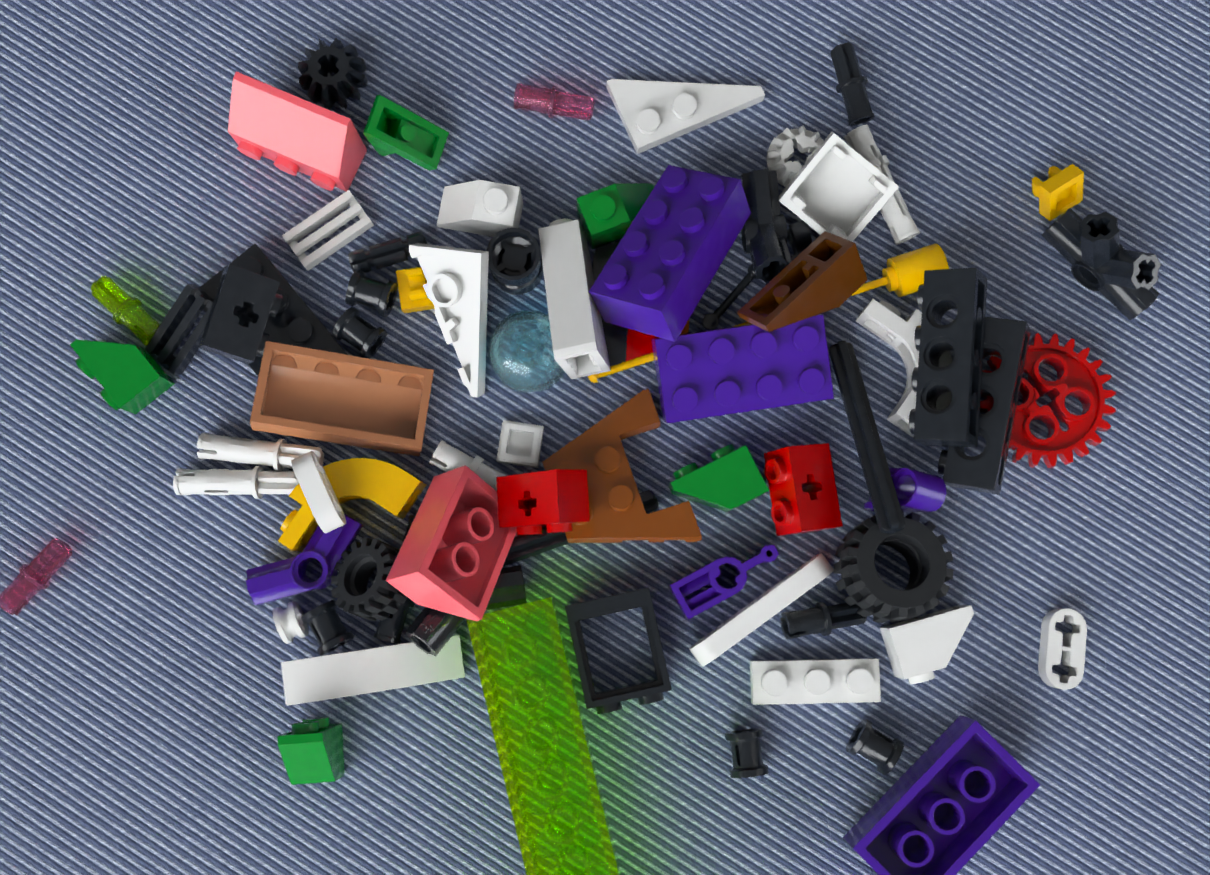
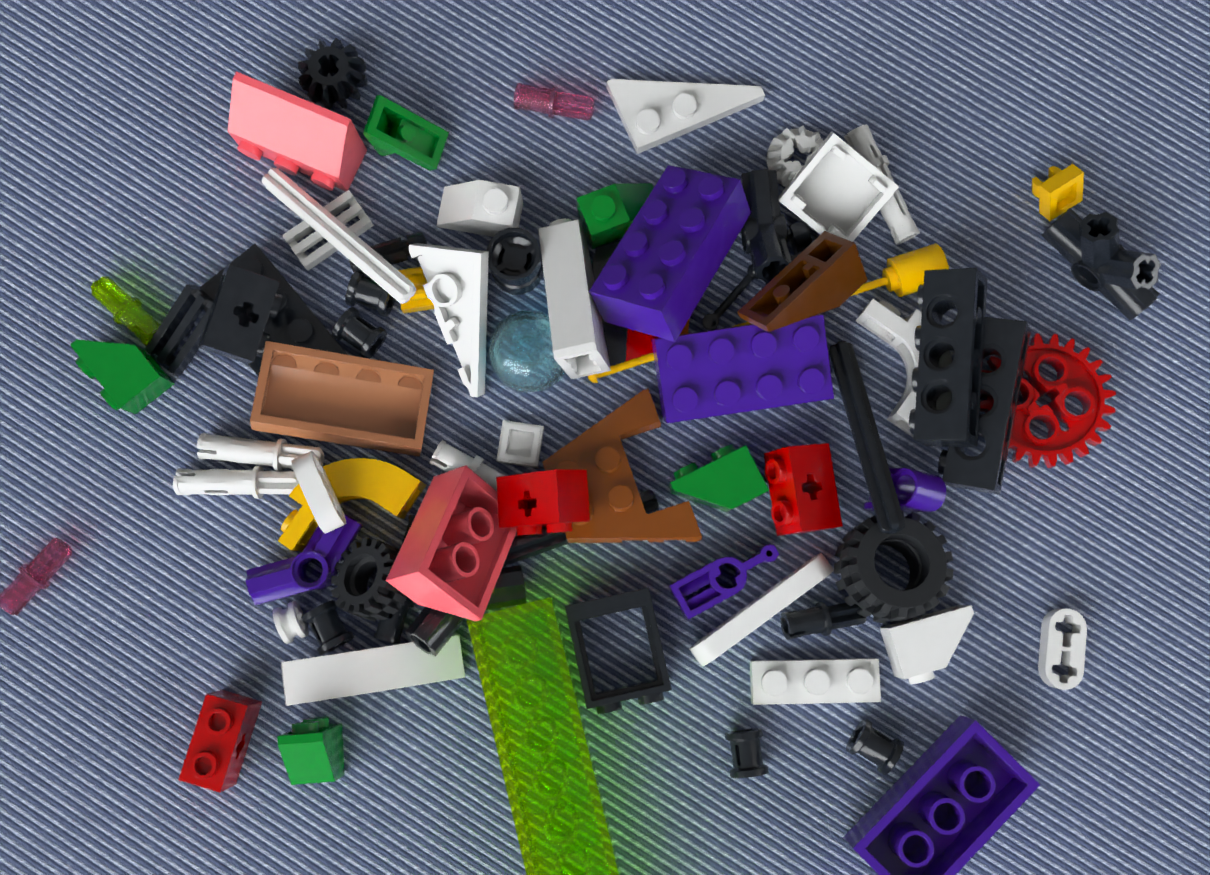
(220, 740): none -> red brick
(339, 235): none -> white axle
(851, 84): black axle -> none

